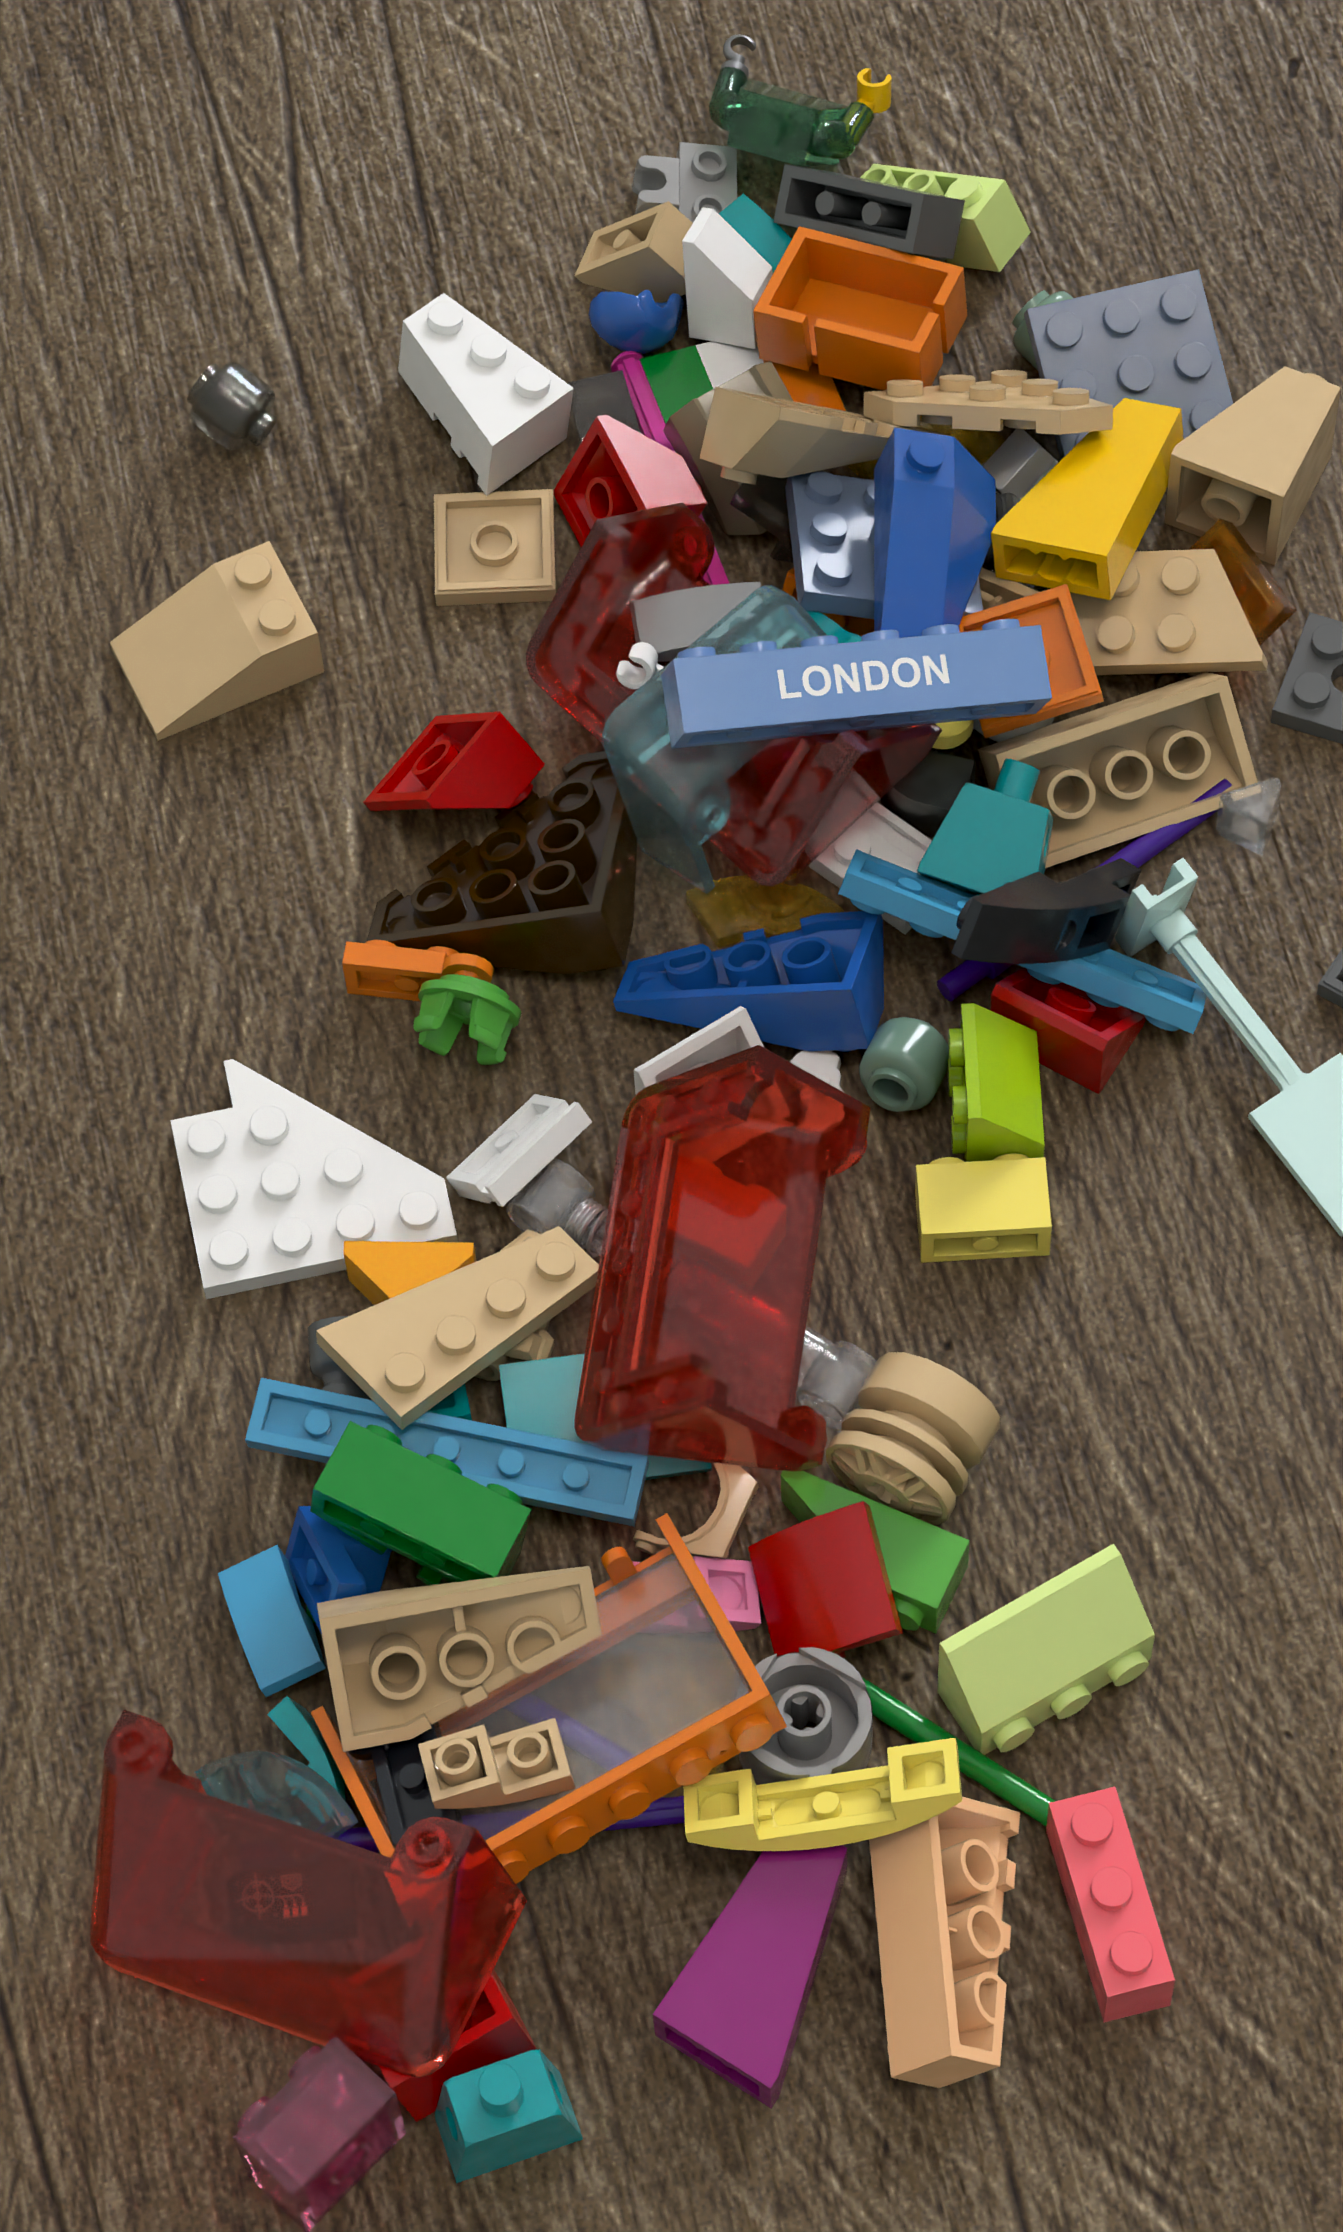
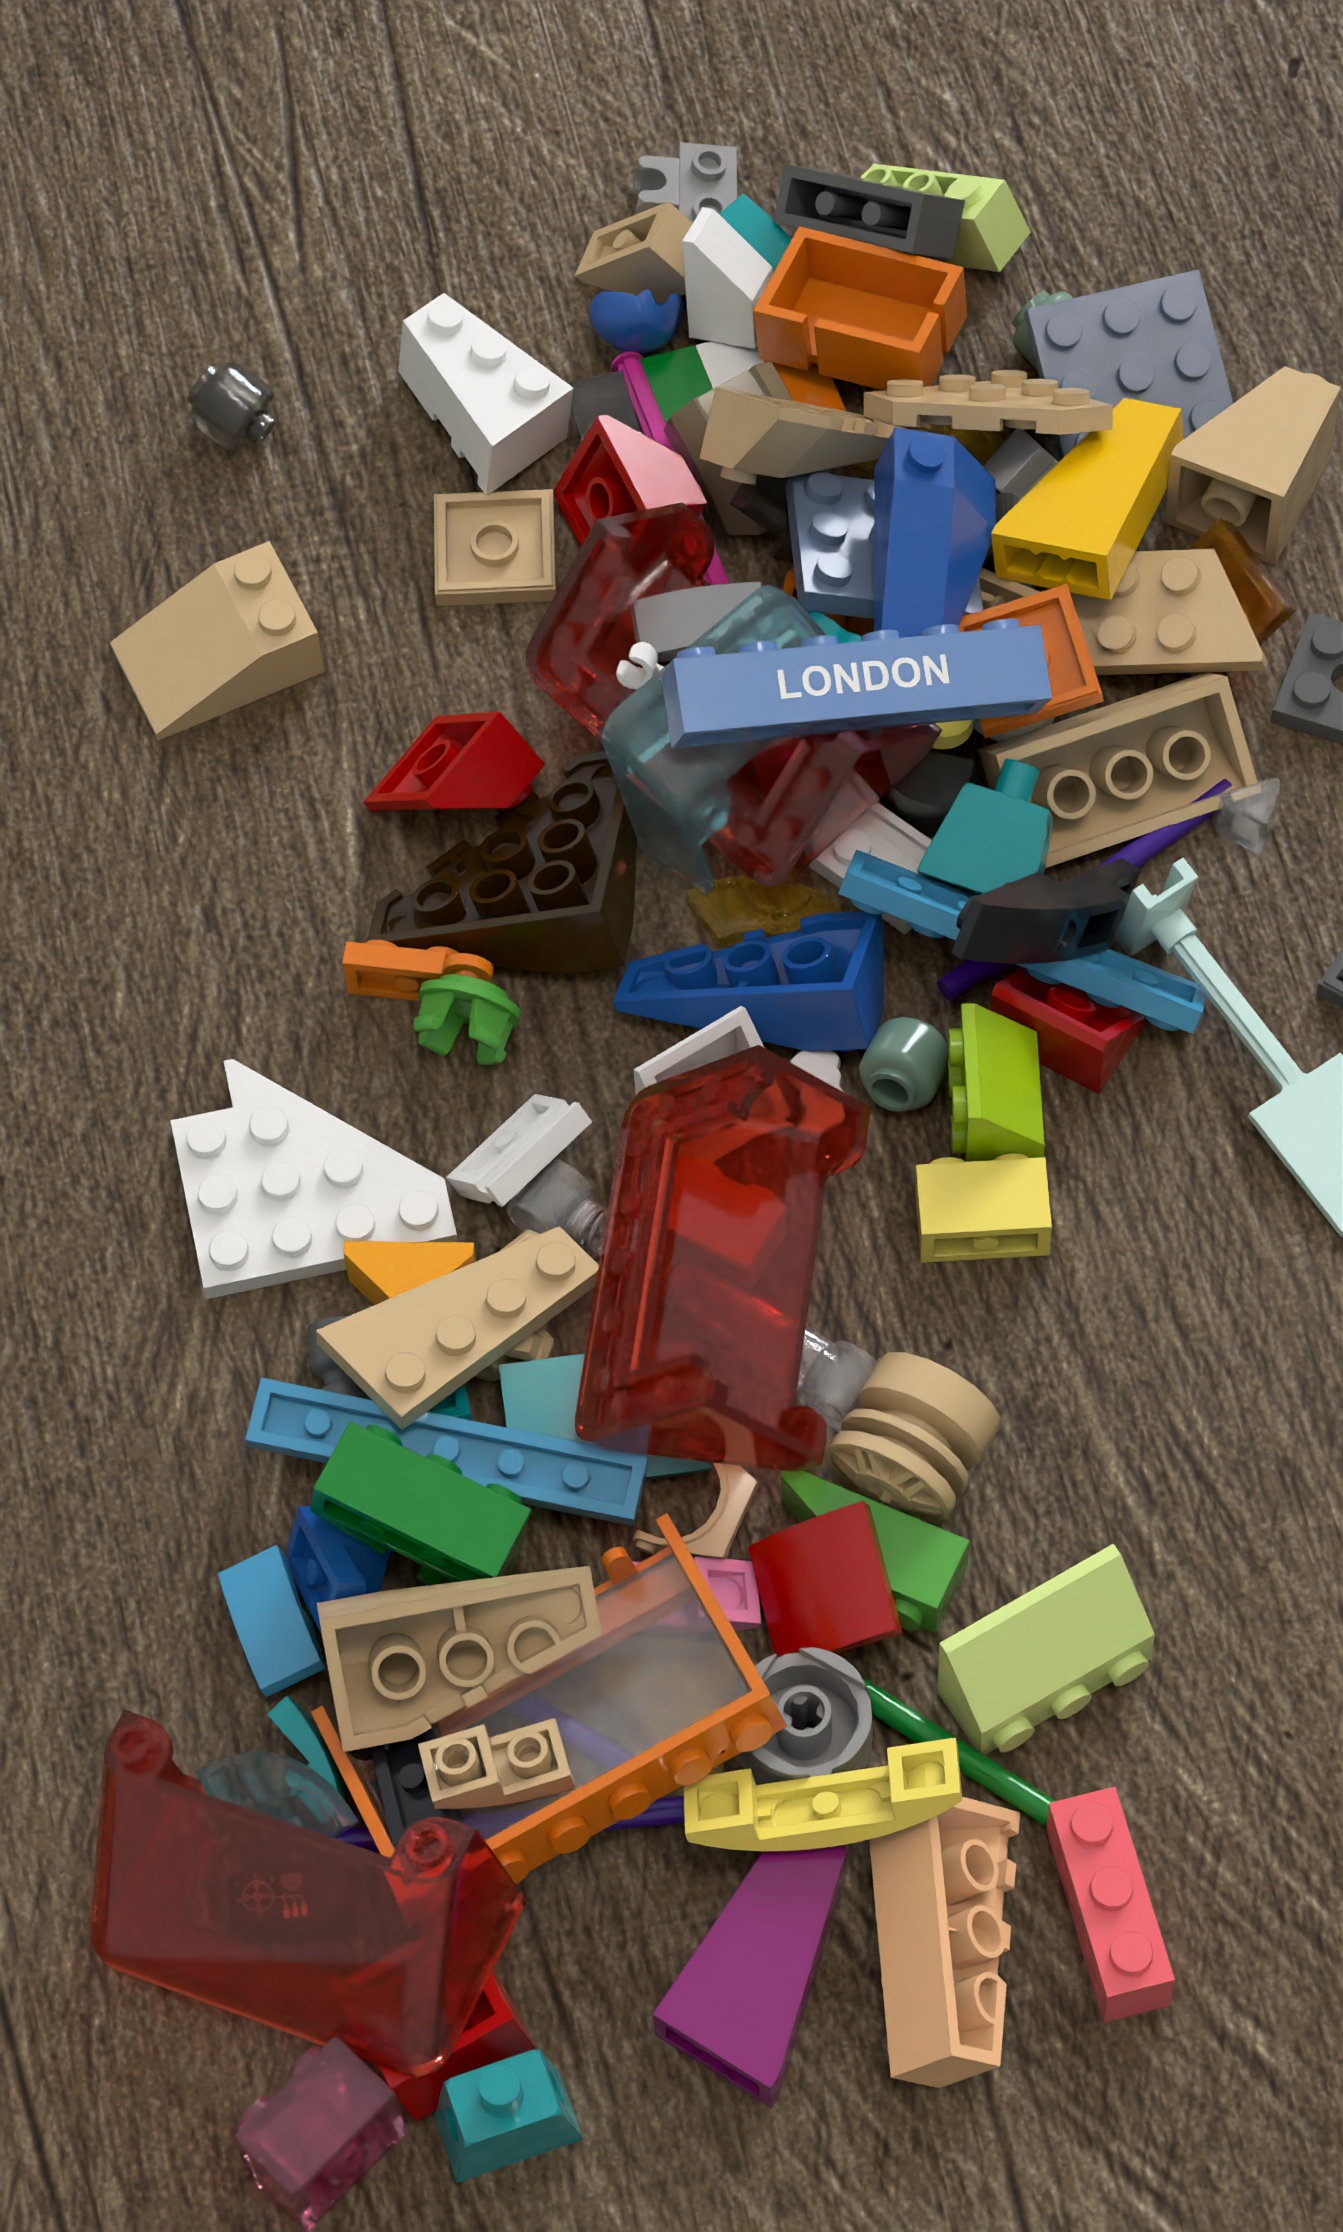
(787, 122): clear green torso -> none

